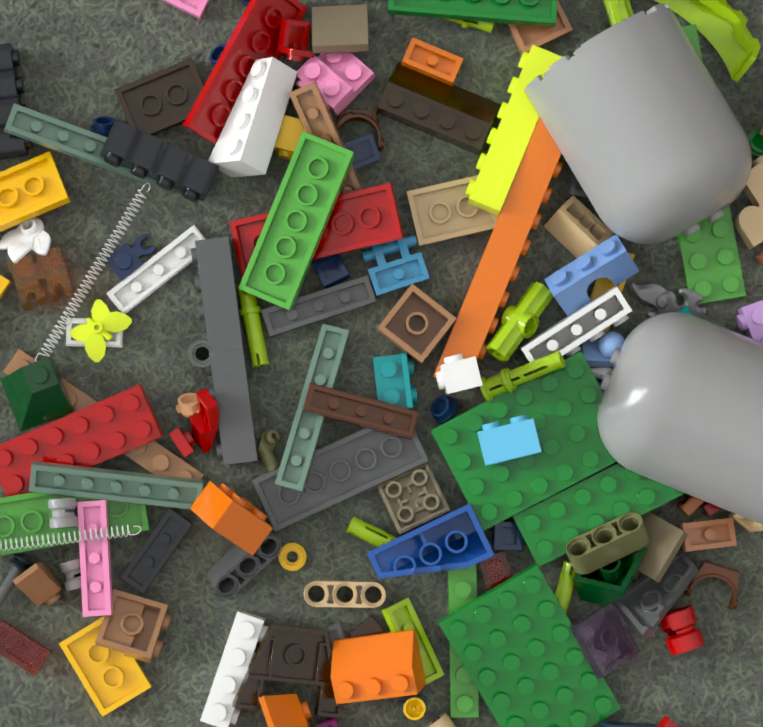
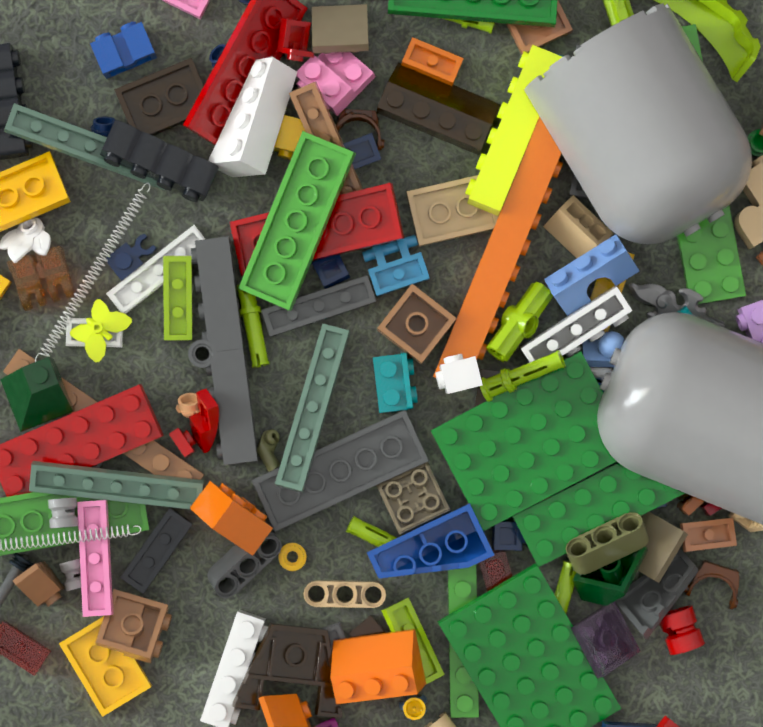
(123, 50): none -> blue brick
(177, 297): none -> lime plate
(360, 411): reddish brown tile -> none
(444, 408): dark blue plate -> none
(509, 441): medium azure brick -> none

